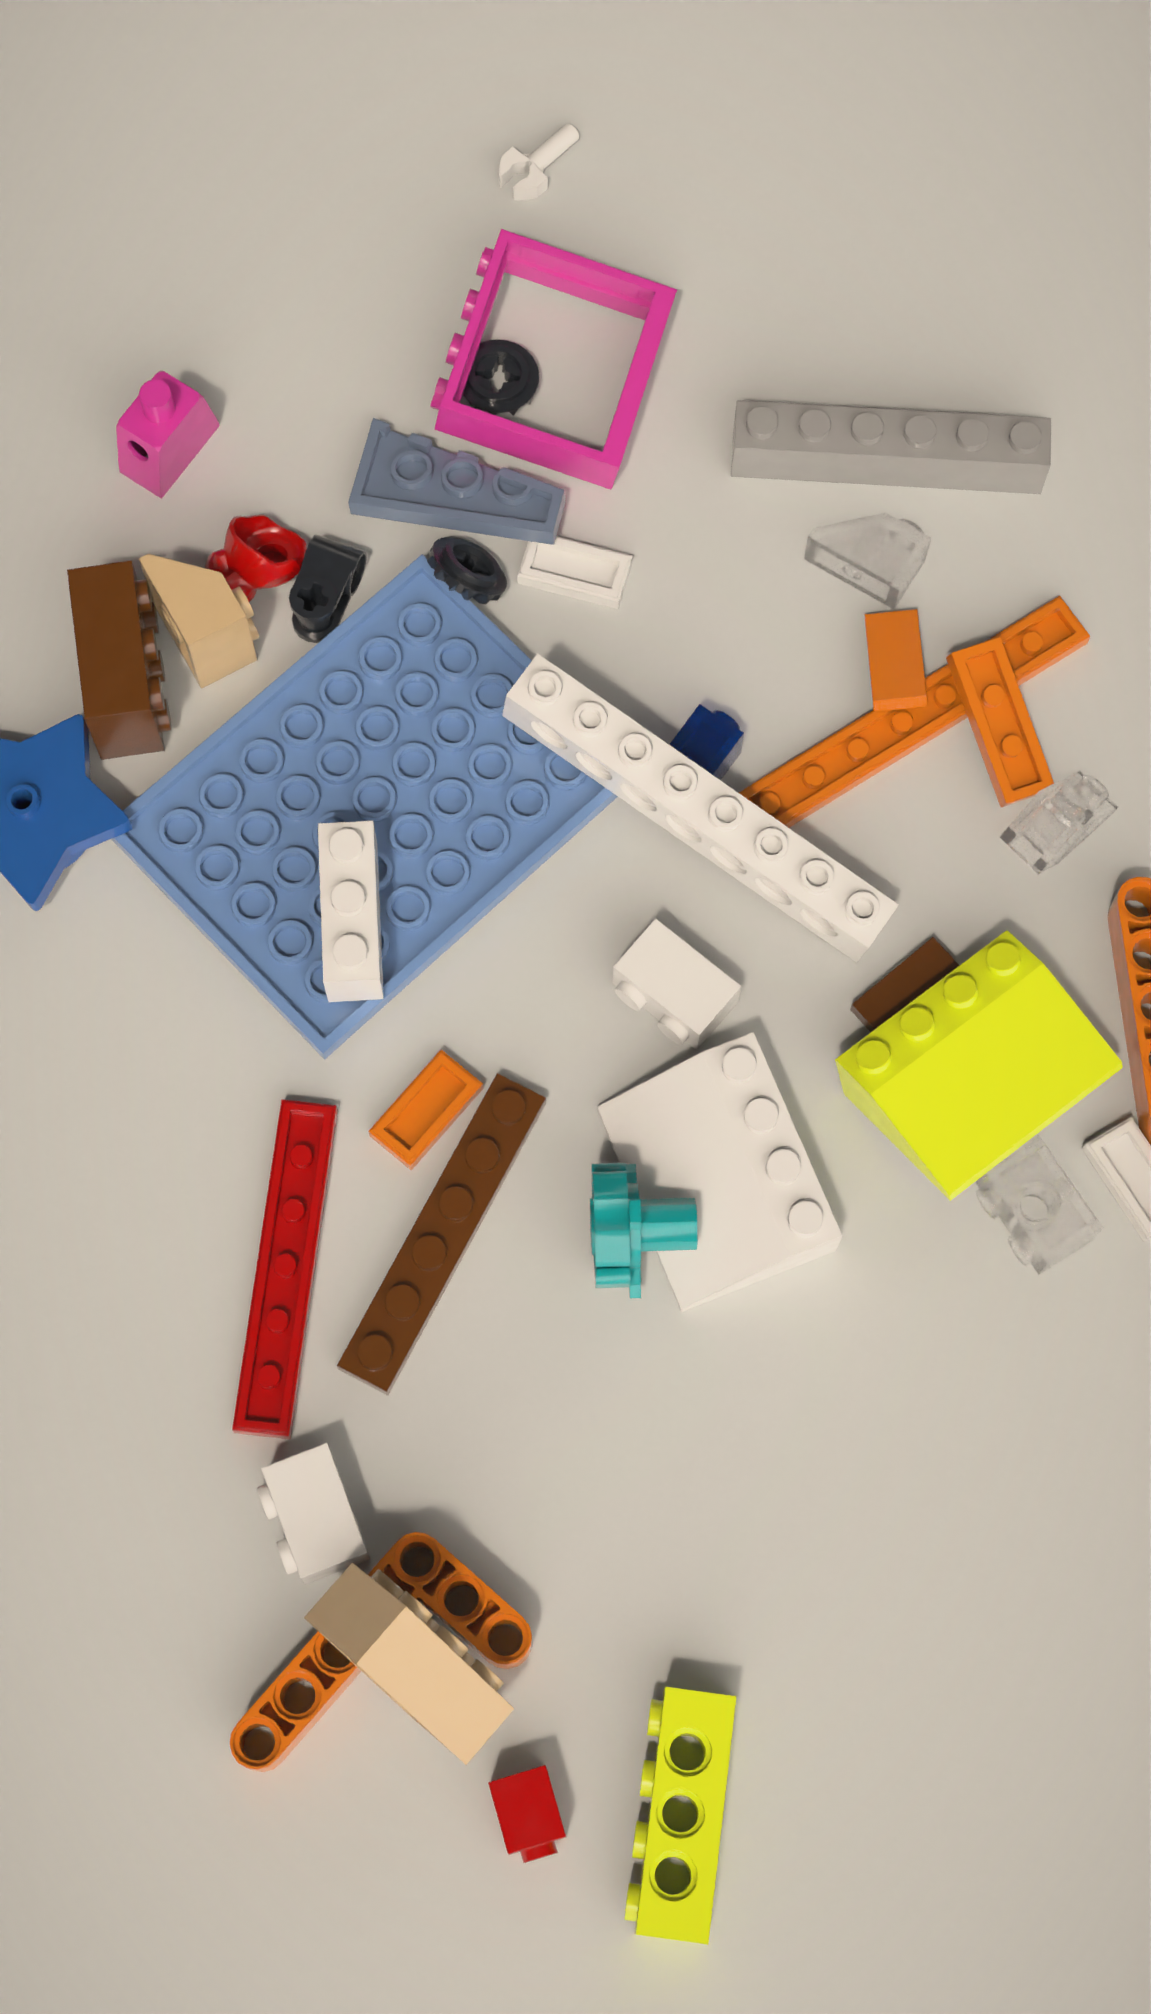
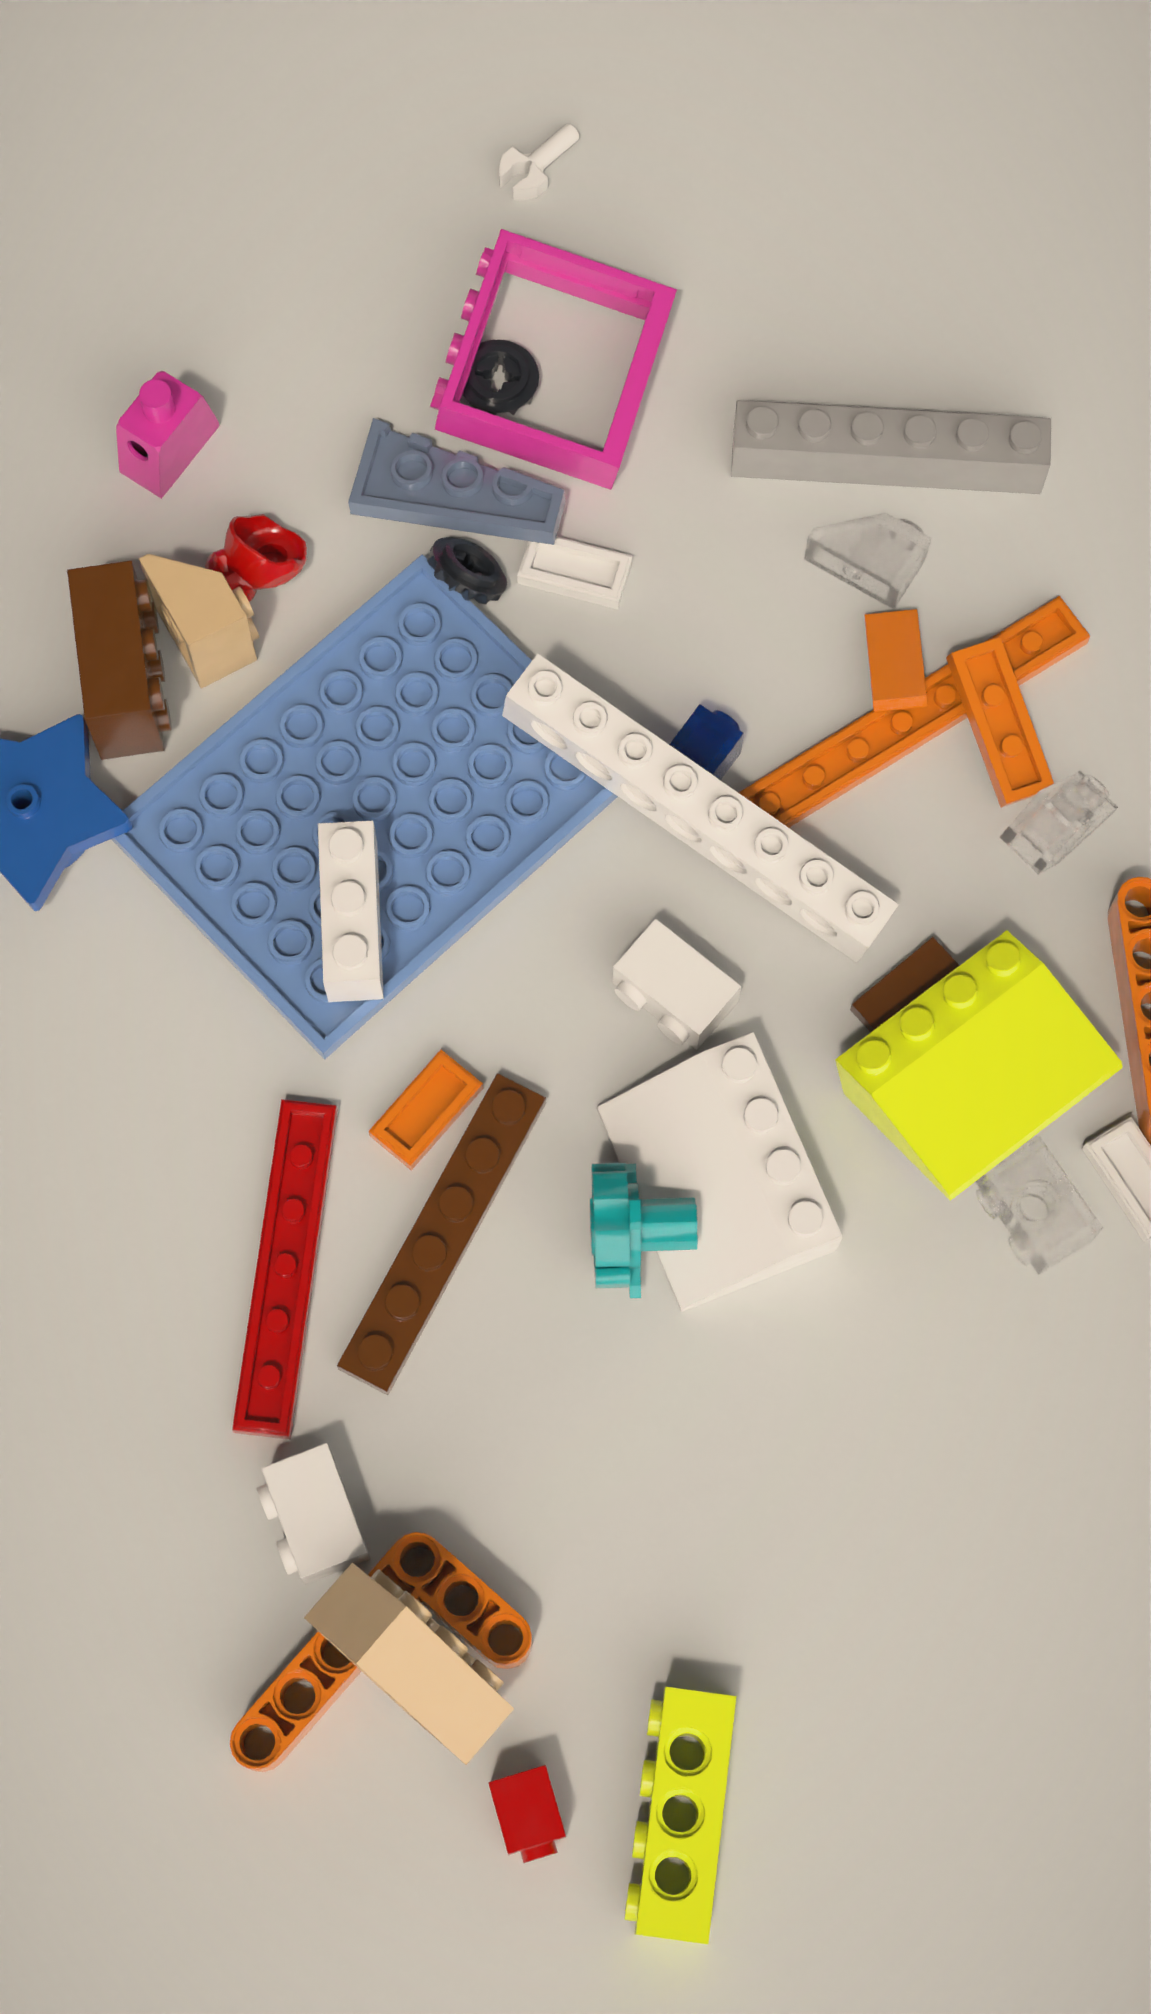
(324, 587): black piece -> none

